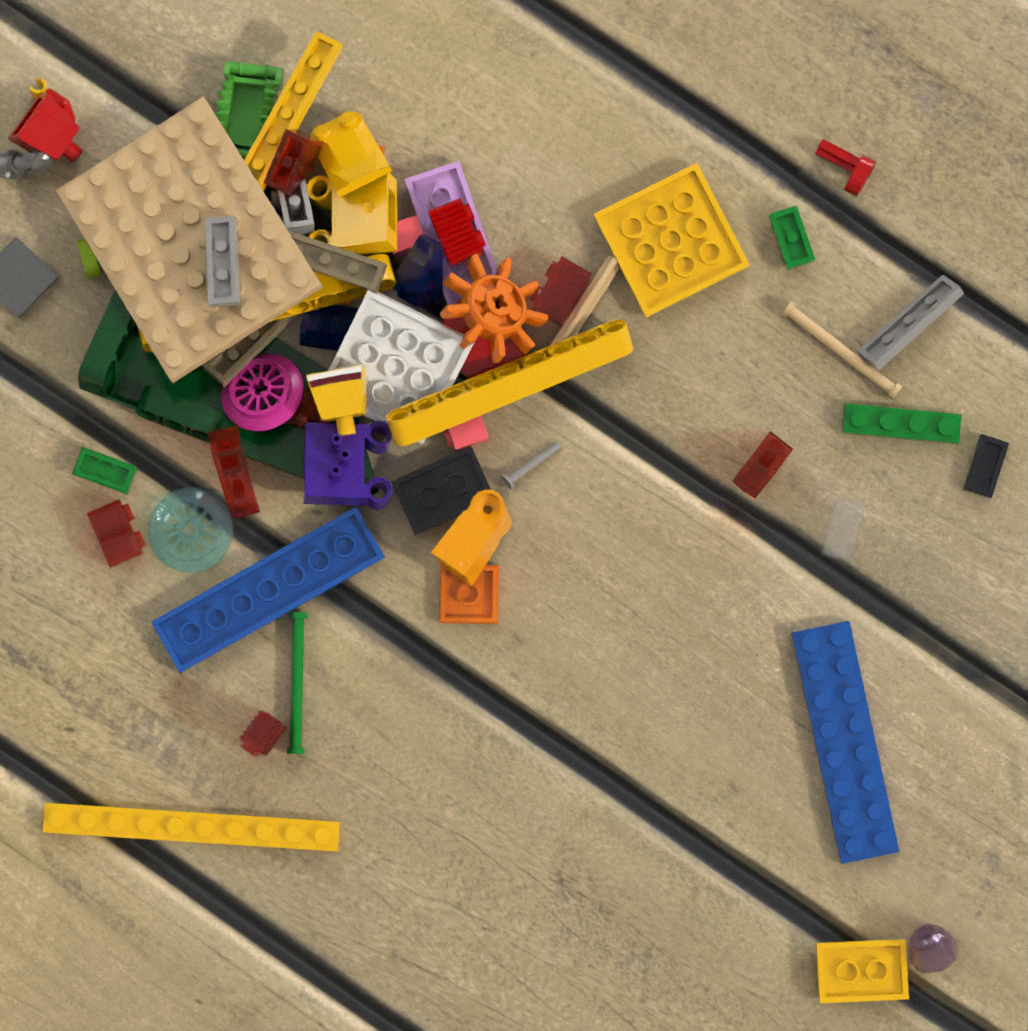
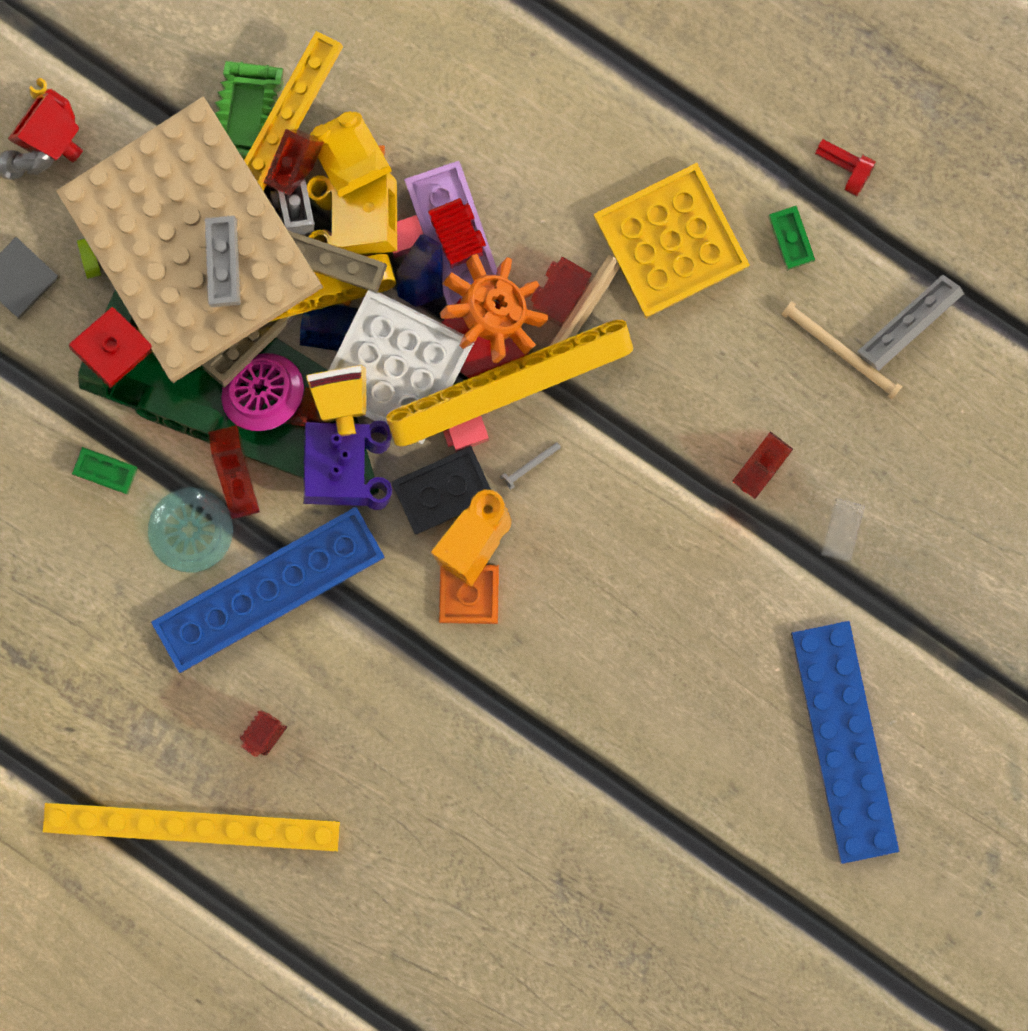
(111, 347): none -> red plate
(116, 533): clear red brick -> none
(297, 682): green bar -> none
(862, 971): yellow plate -> none
(901, 423): green plate -> none
(932, 948): hair -> none
(985, 466): black tile -> none

